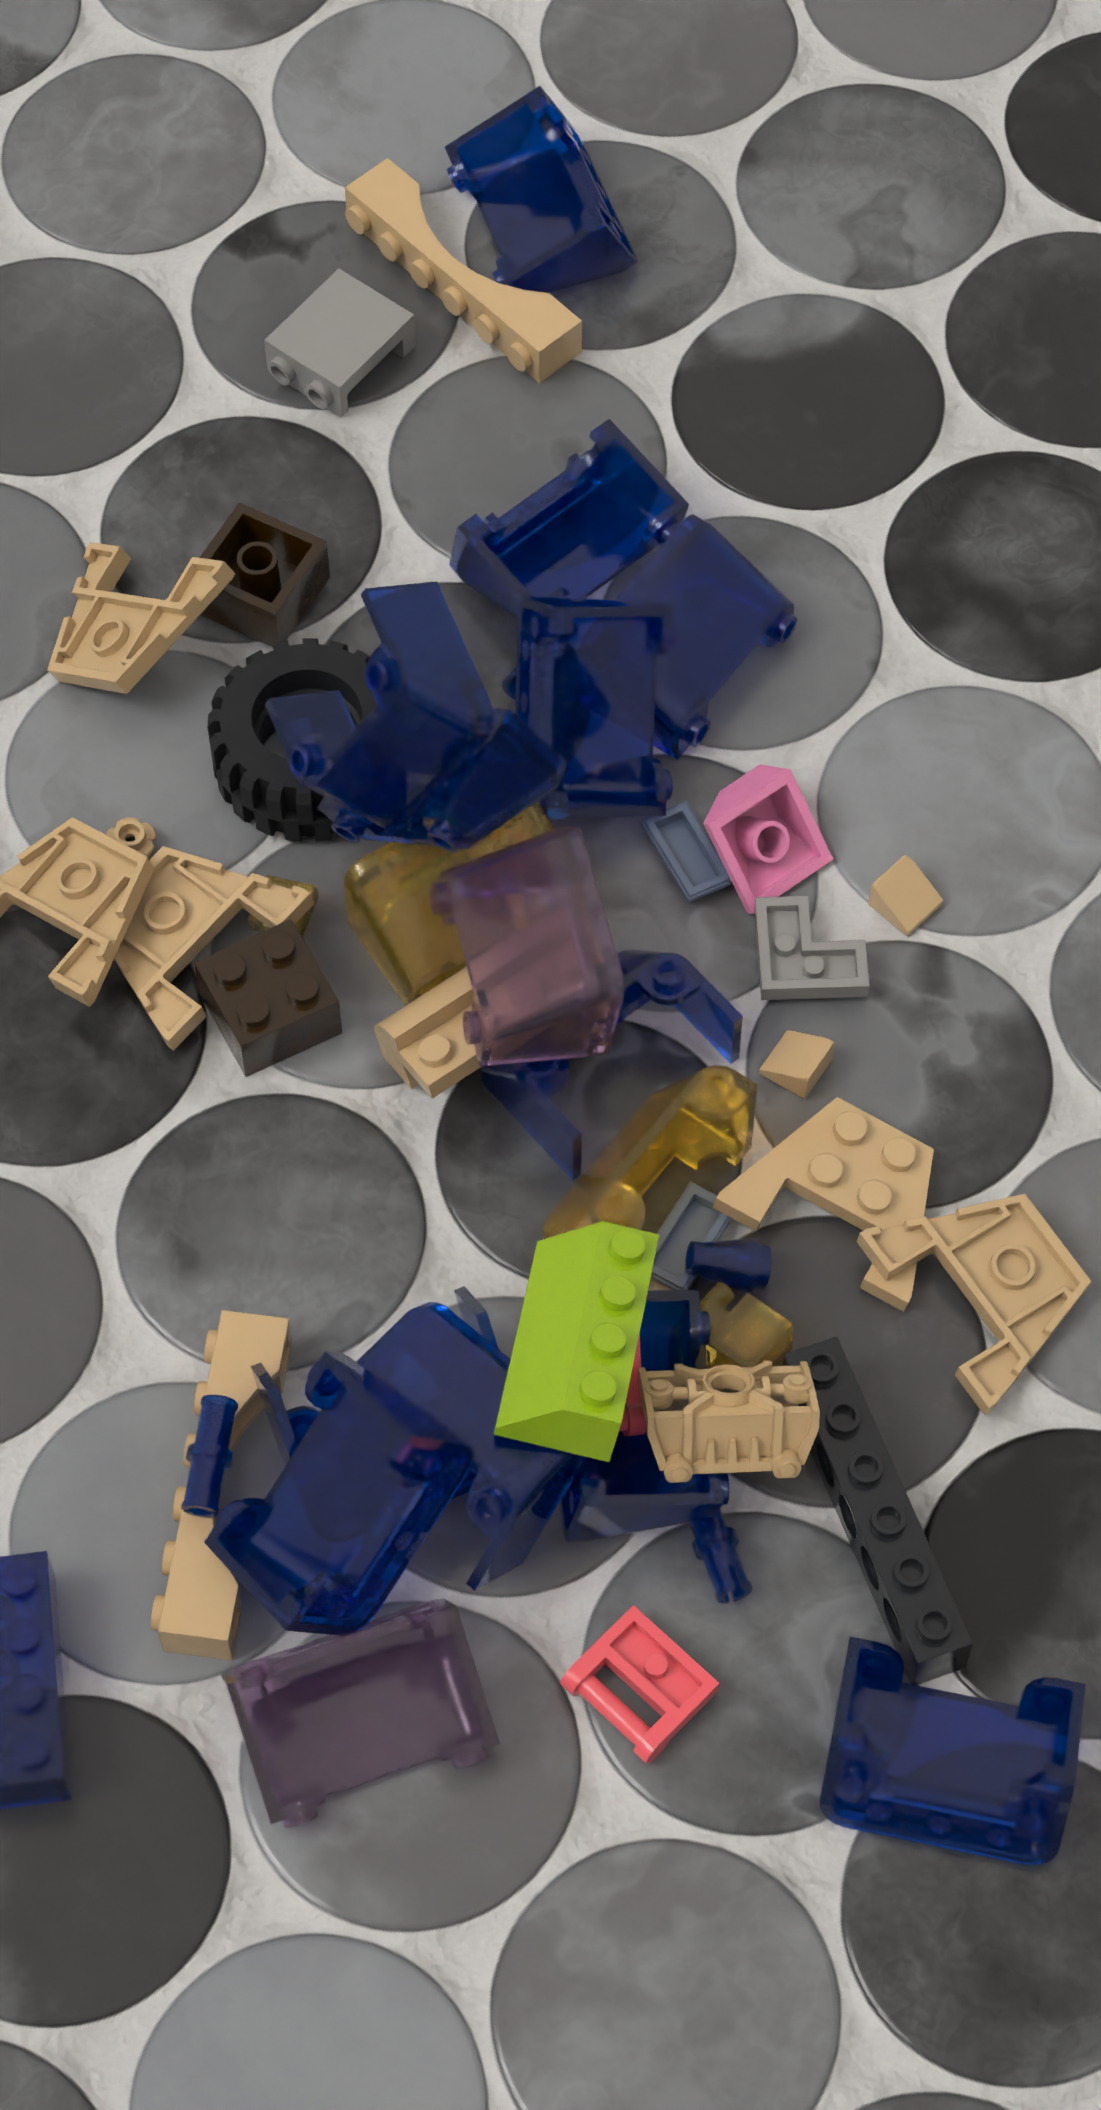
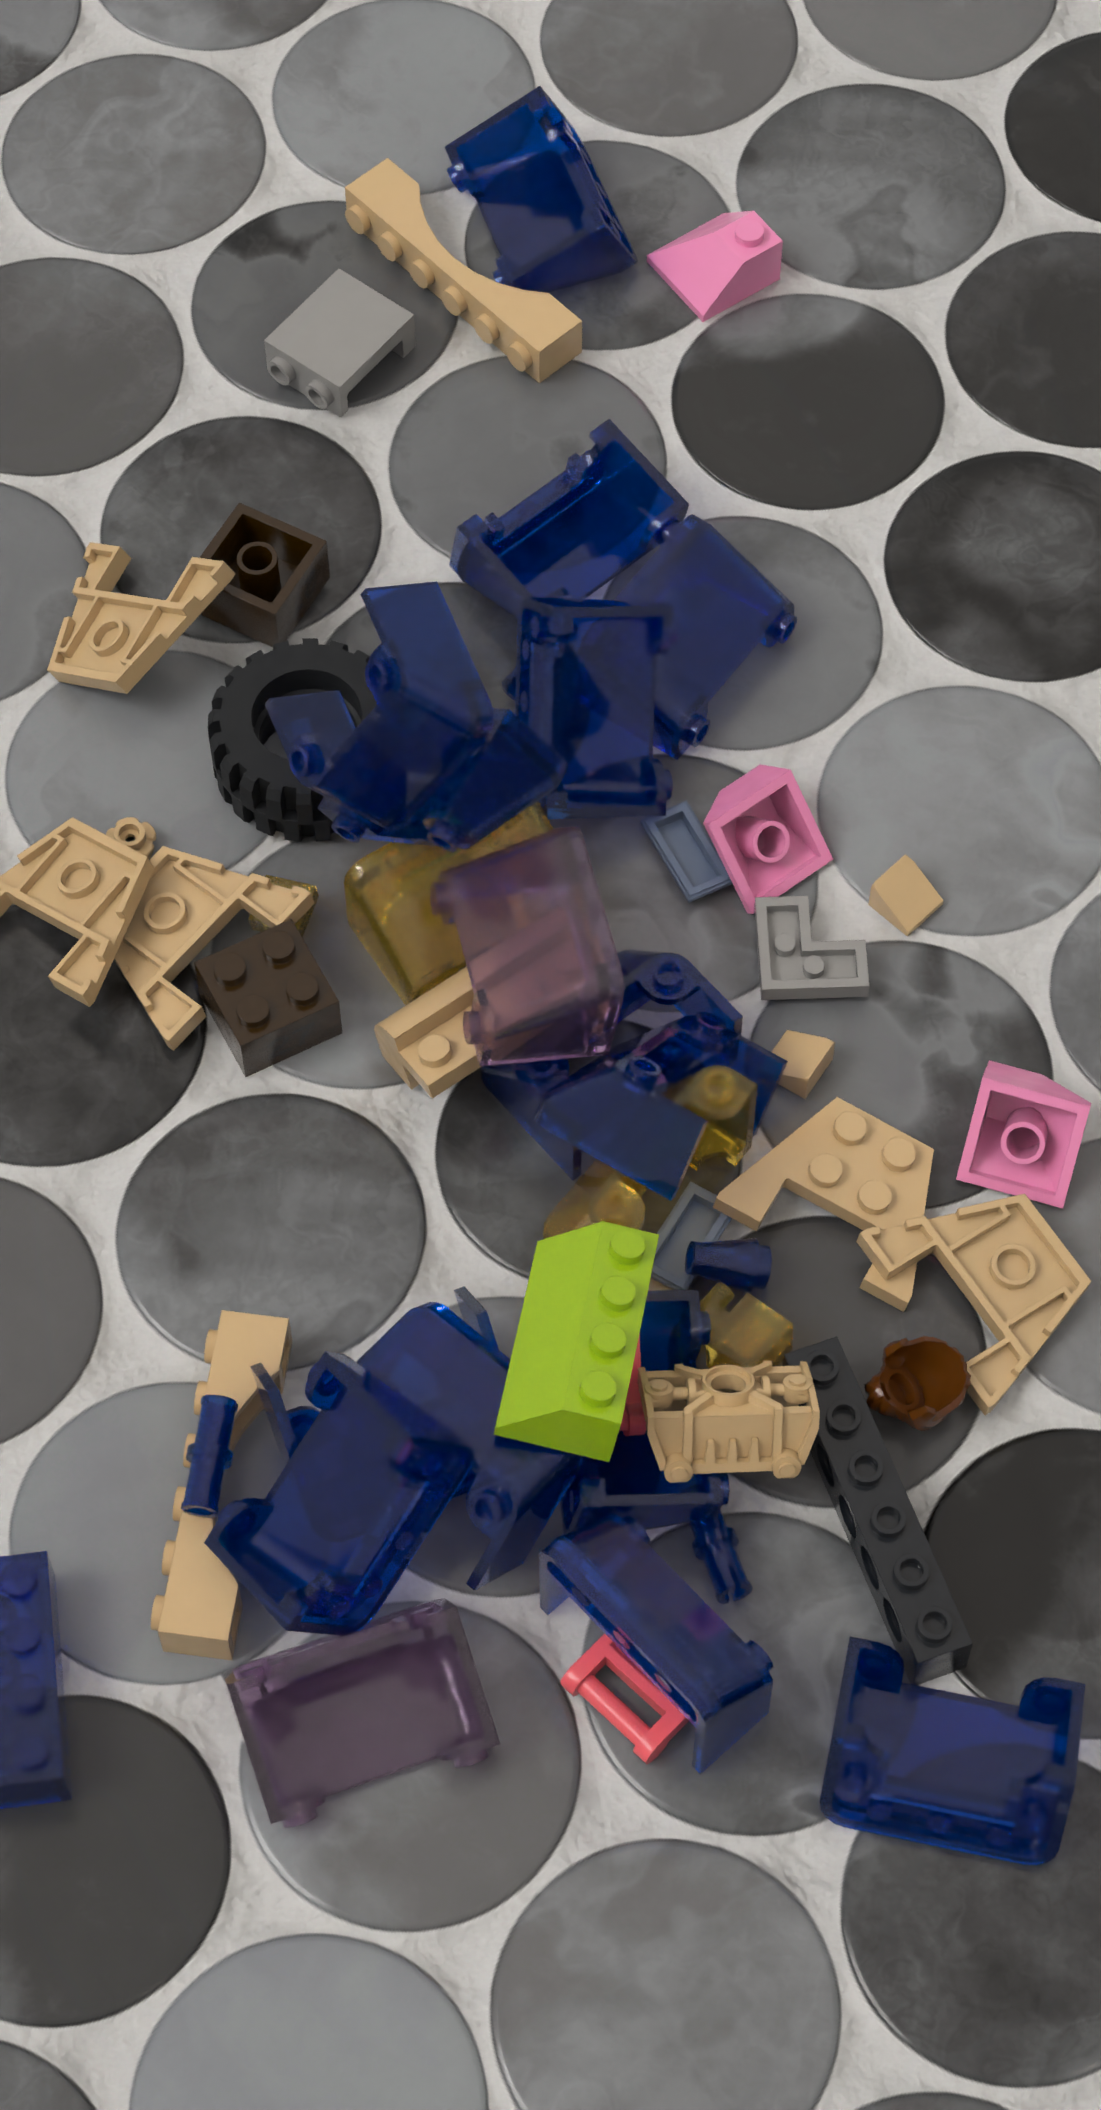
(619, 1104): none -> clear blue windscreen
(661, 1628): none -> clear blue windscreen
(720, 262): none -> bright pink slope
(919, 1382): none -> reddish brown hair
(1023, 1135): none -> bright pink slope

